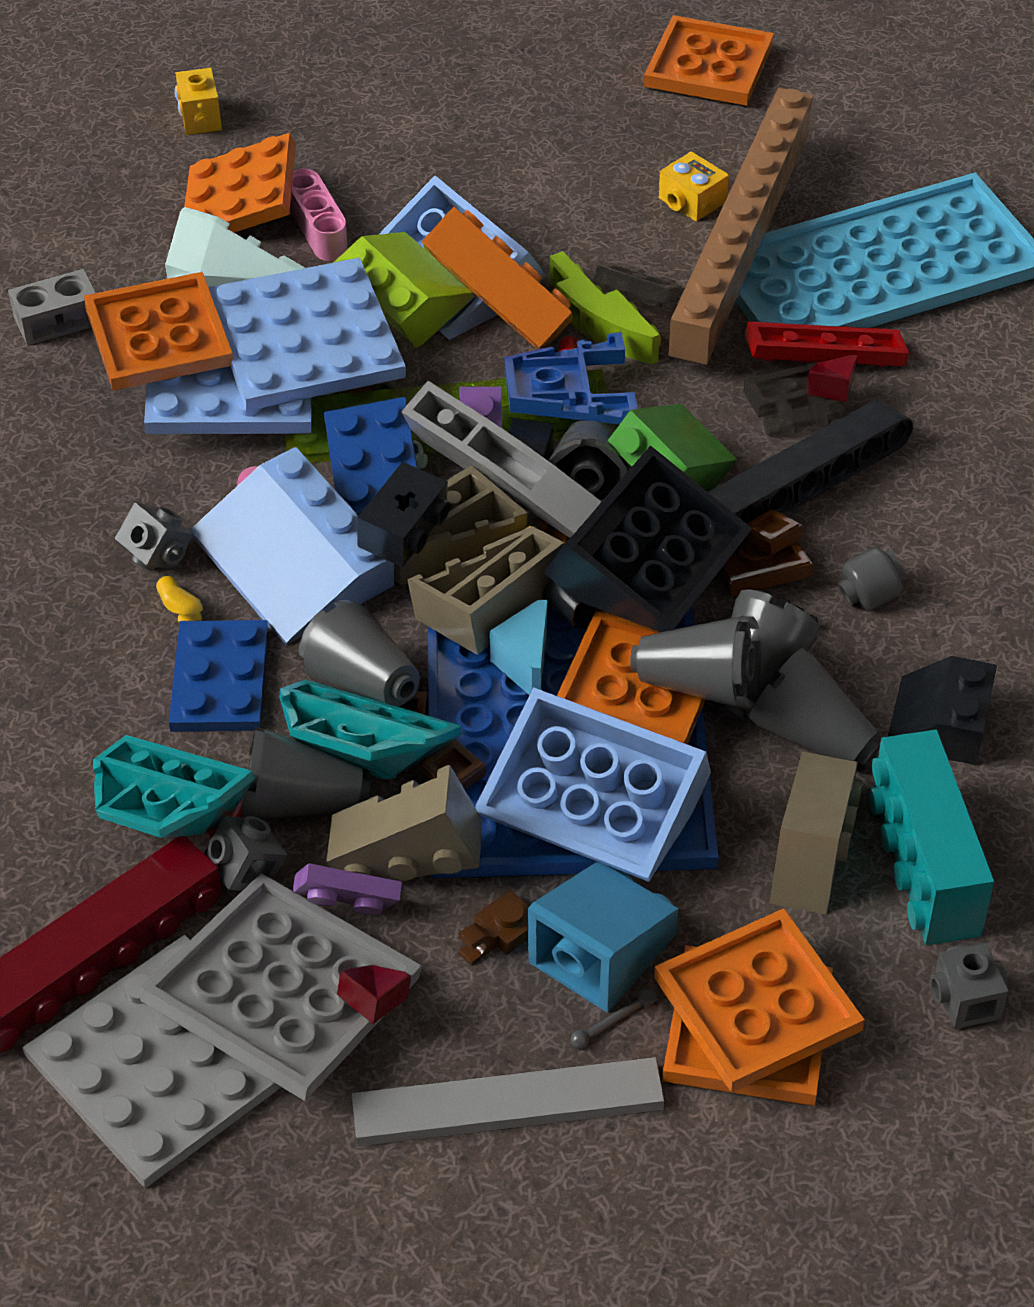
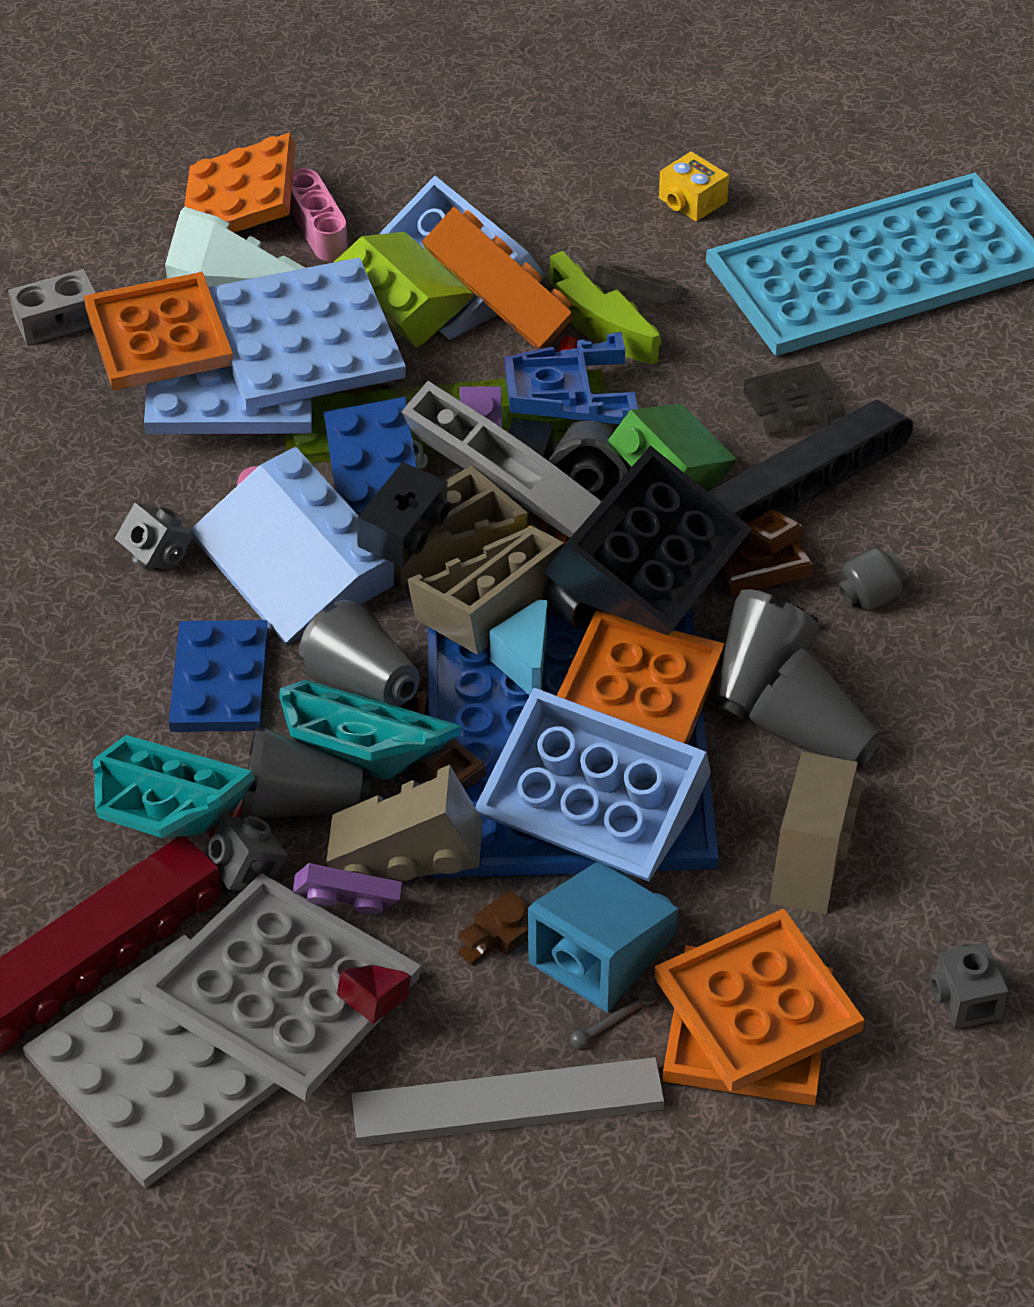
(179, 600): yellow arm -> none
(198, 101): yellow head -> none
(703, 661): dark grey cone -> none
(709, 60): orange plate -> none
(740, 227): medium nougat brick -> none
(825, 343): red plate -> none
(833, 378): dark red slope -> none
(930, 838): teal brick -> none
(949, 699): black slope -> none

